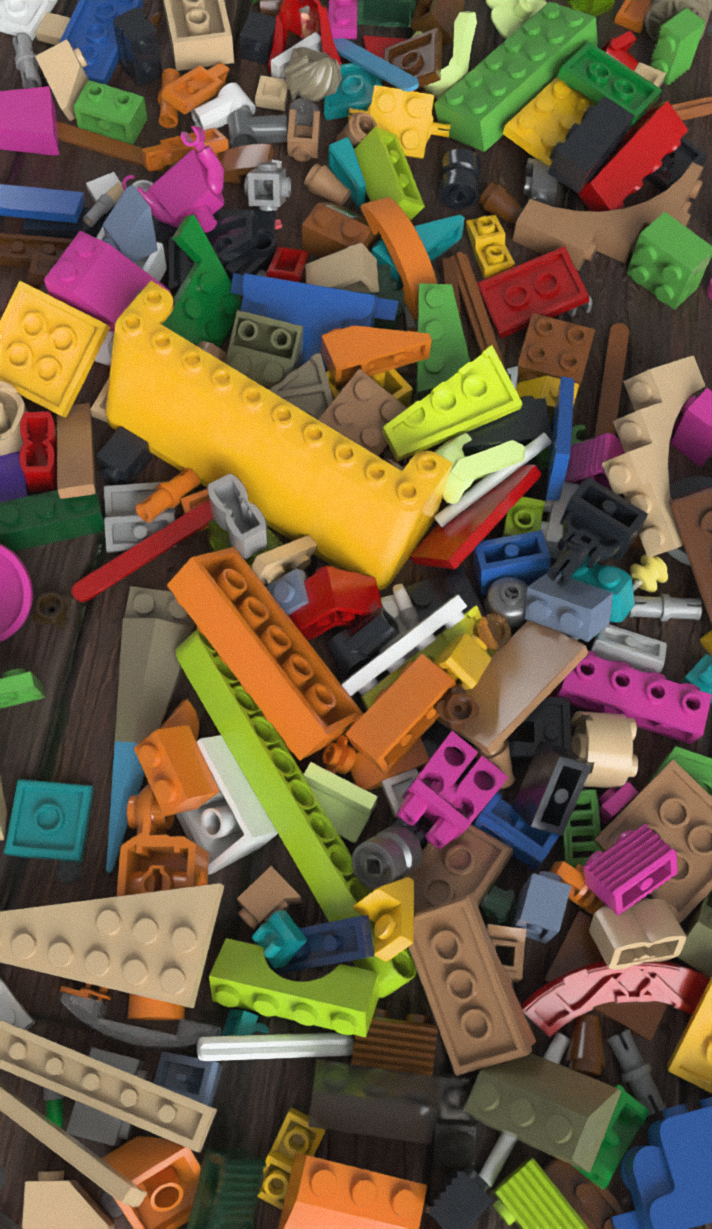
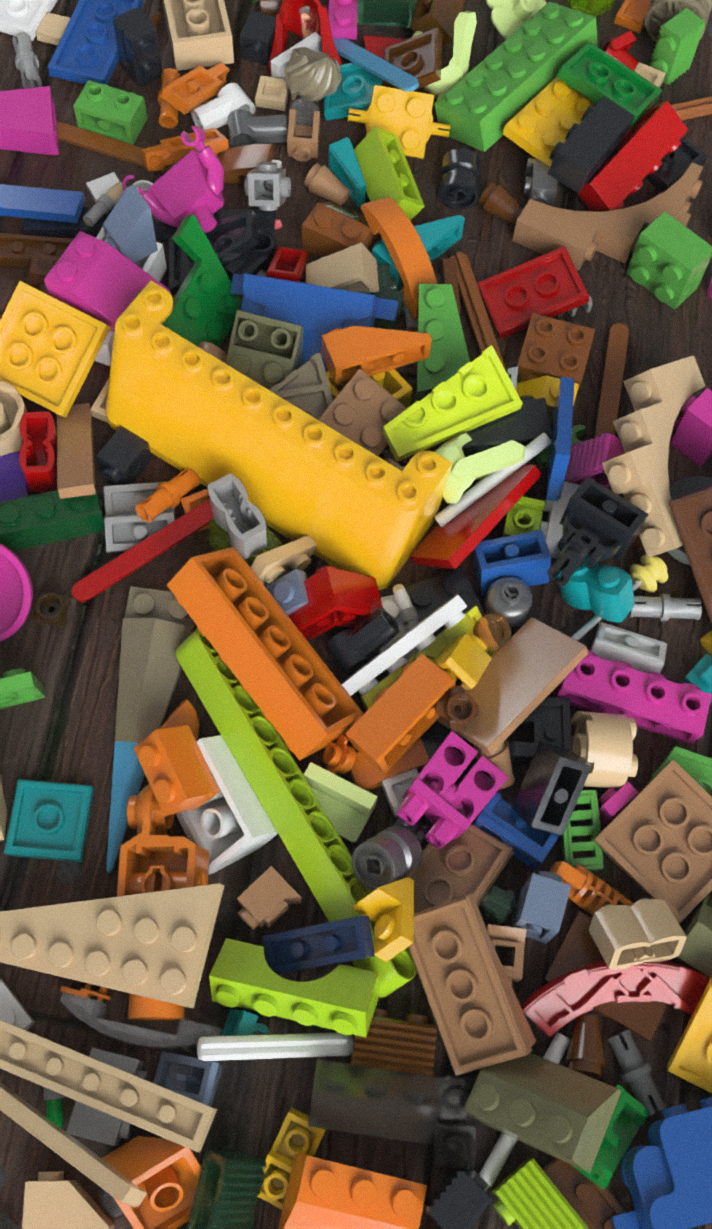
(64, 74): tan slope -> none
(279, 938): teal tile -> none
(357, 128): medium nougat cone -> none
(489, 245): yellow slope -> none
(571, 608): sand blue brick -> none
(630, 868): dark pink brick -> none

